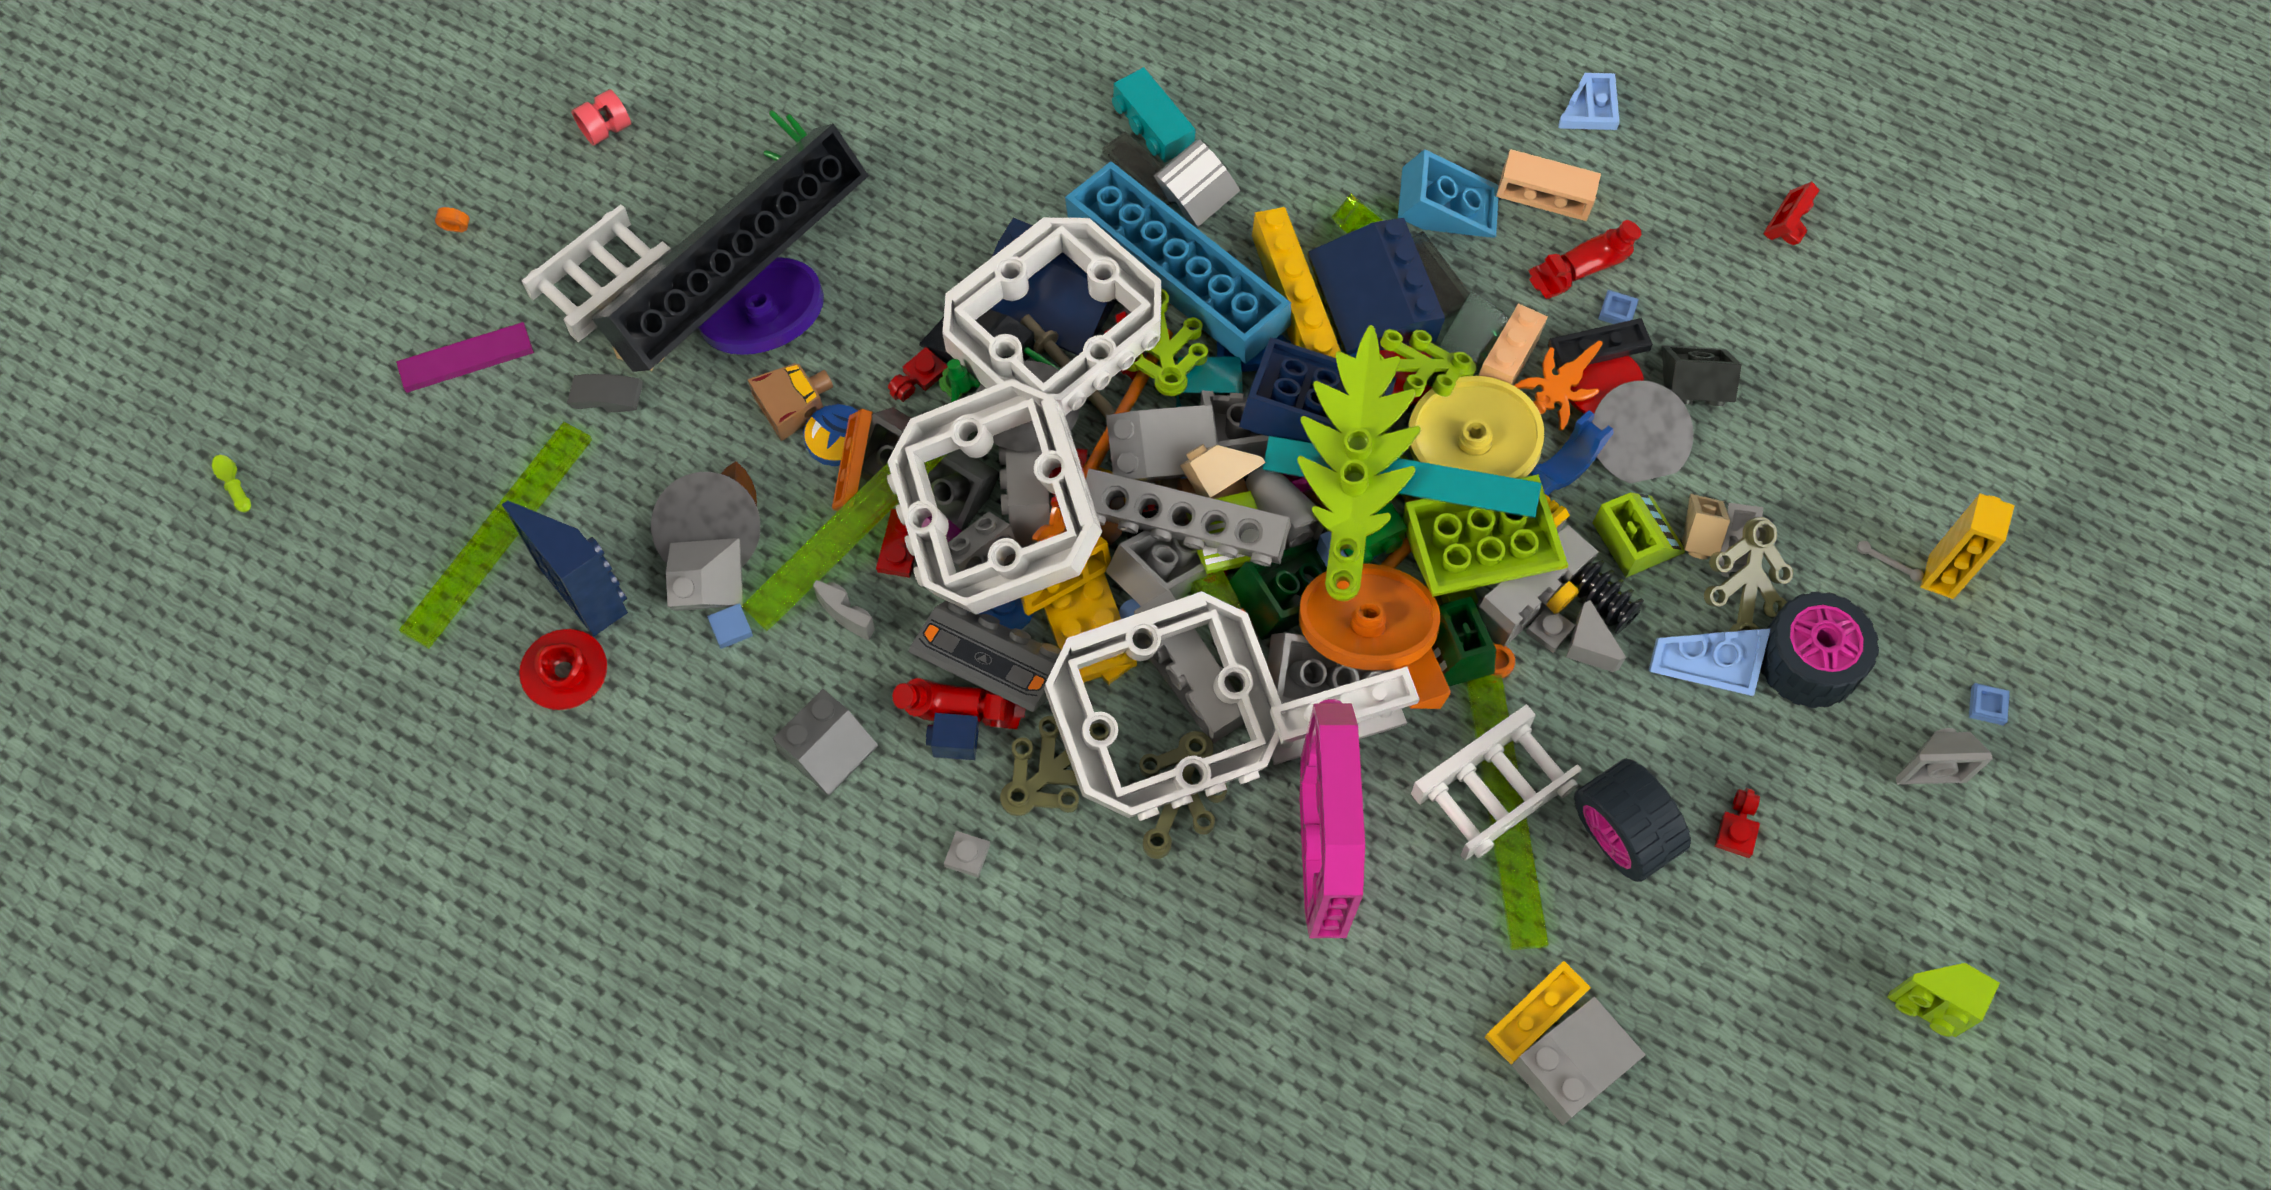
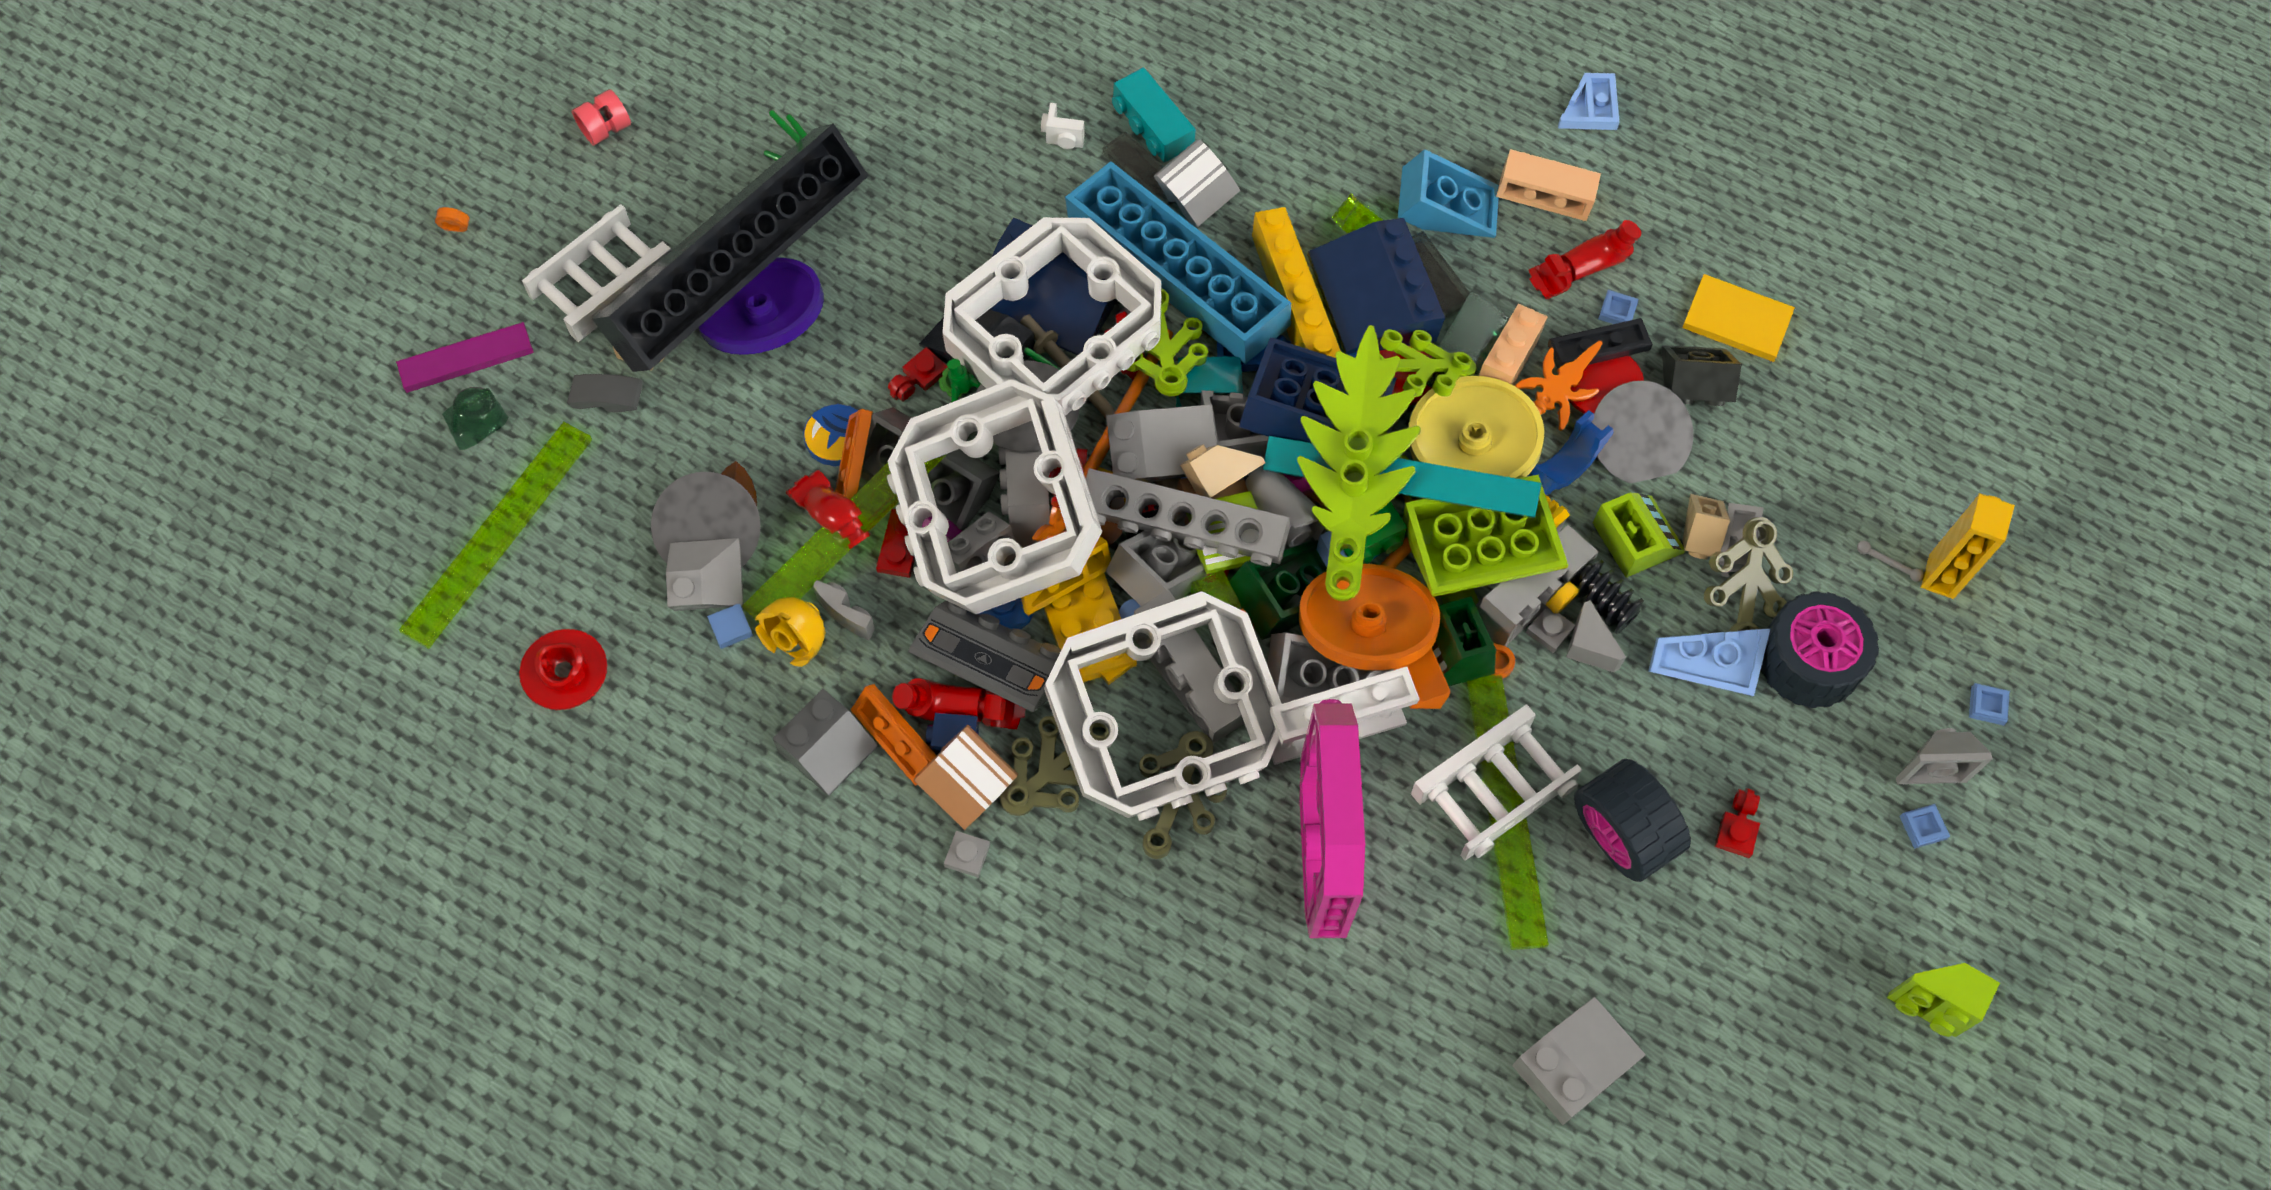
(225, 470): lime piece -> none
(474, 416): none -> clear green piece
(571, 566): dark blue slope -> none
(789, 397): medium nougat torso -> none
(790, 623): none -> yellow cylinder
(828, 507): none -> red piece
(892, 731): none -> orange tile
(966, 777): none -> slope
(1062, 131): none -> white bracket
(1537, 1012): yellow plate -> none
(1738, 317): none -> yellow tile
(1787, 220): red hinge -> none
(1924, 826): none -> medium blue tile

